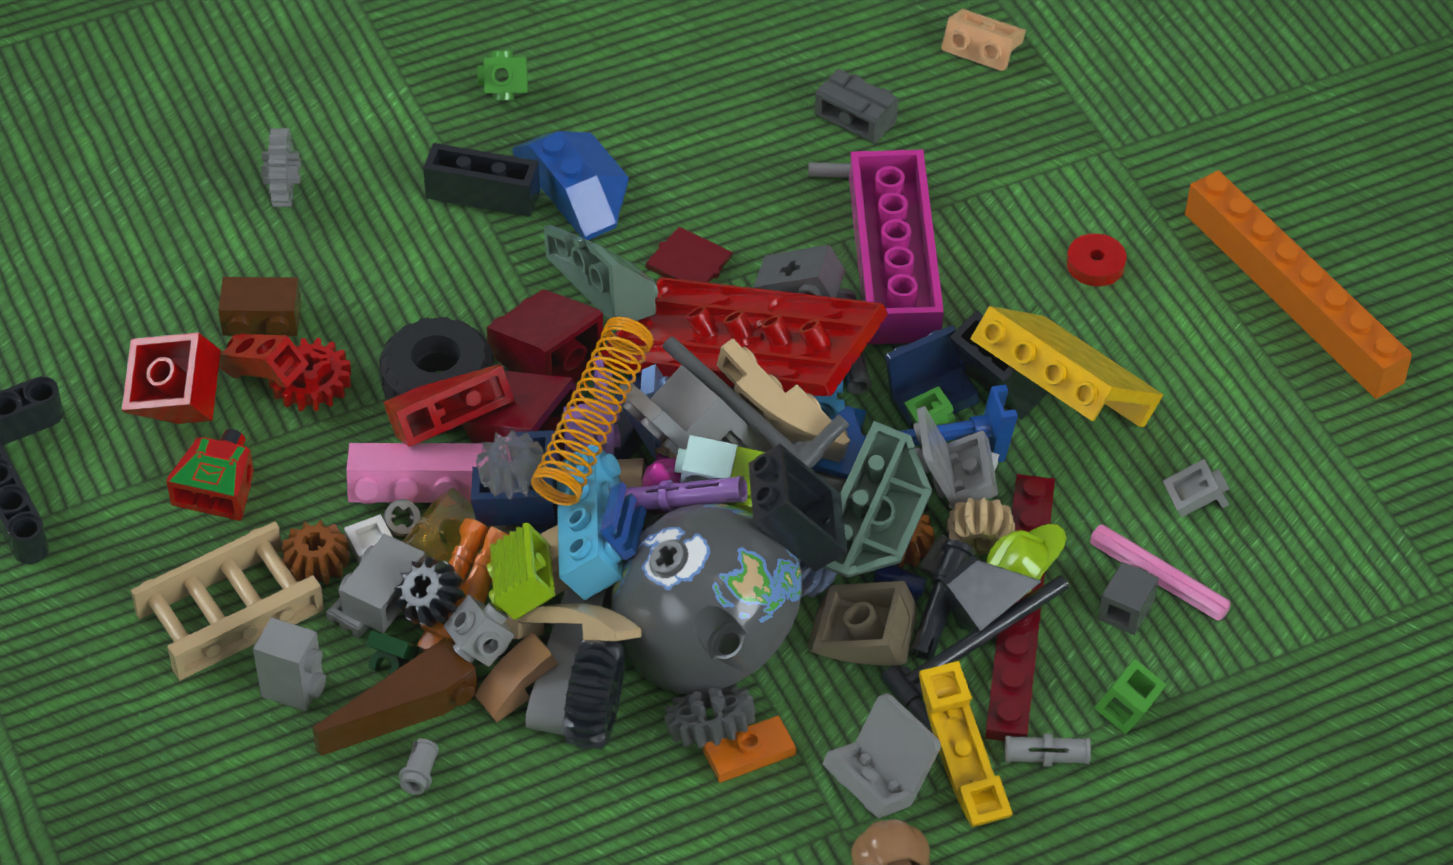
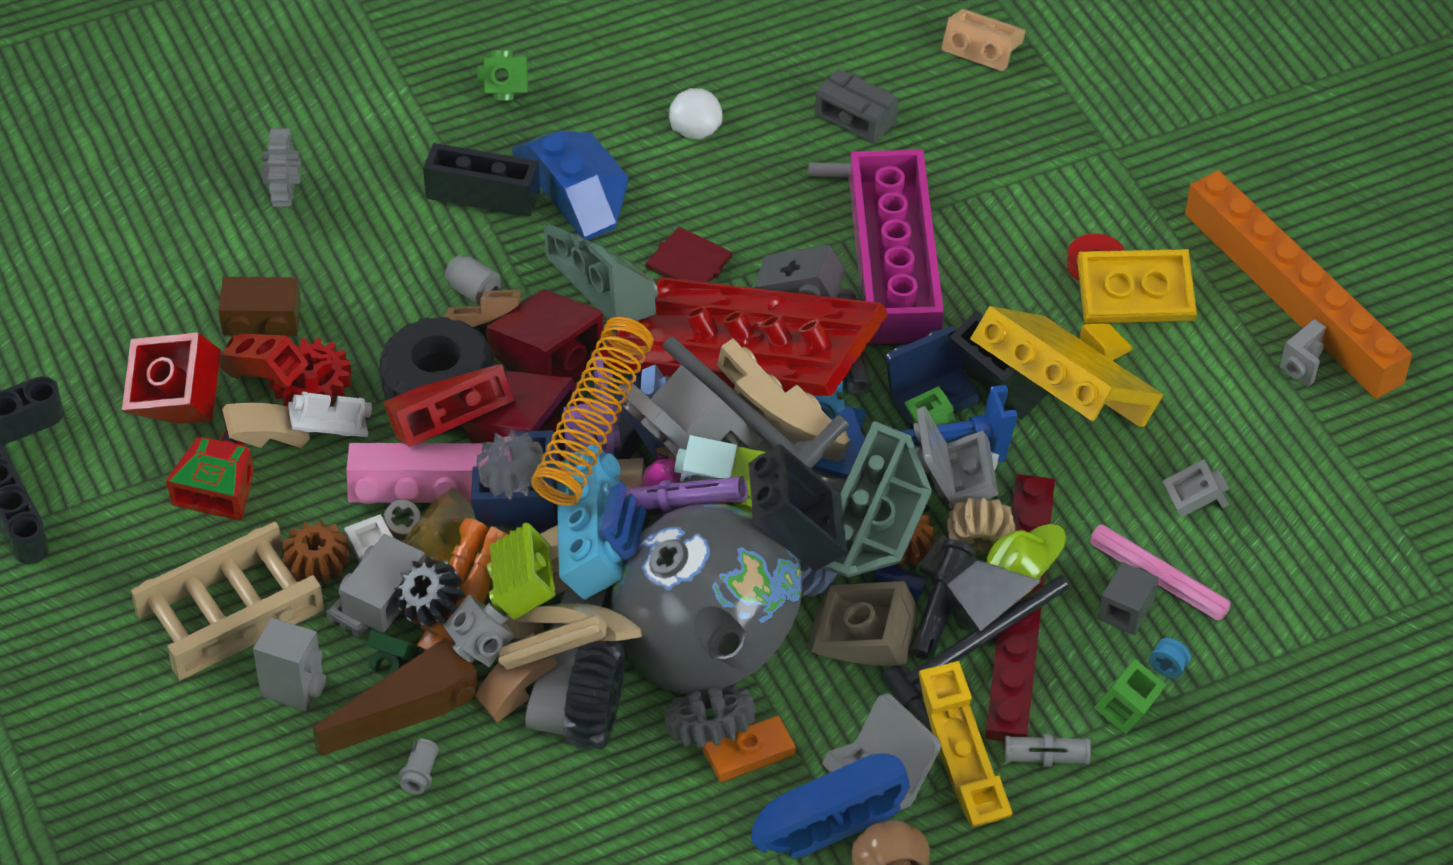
(260, 422): none -> tan slope
(314, 414): none -> white hinge
(471, 278): none -> light grey brick
(493, 306): none -> medium nougat slope
(552, 642): none -> tan axle
(695, 113): none -> white hair
(832, 806): none -> blue brick
(1105, 340): none -> yellow slope
(1136, 286): none -> yellow tile
(1170, 658): none -> dark azure bush
(1302, 353): none -> light grey bracket

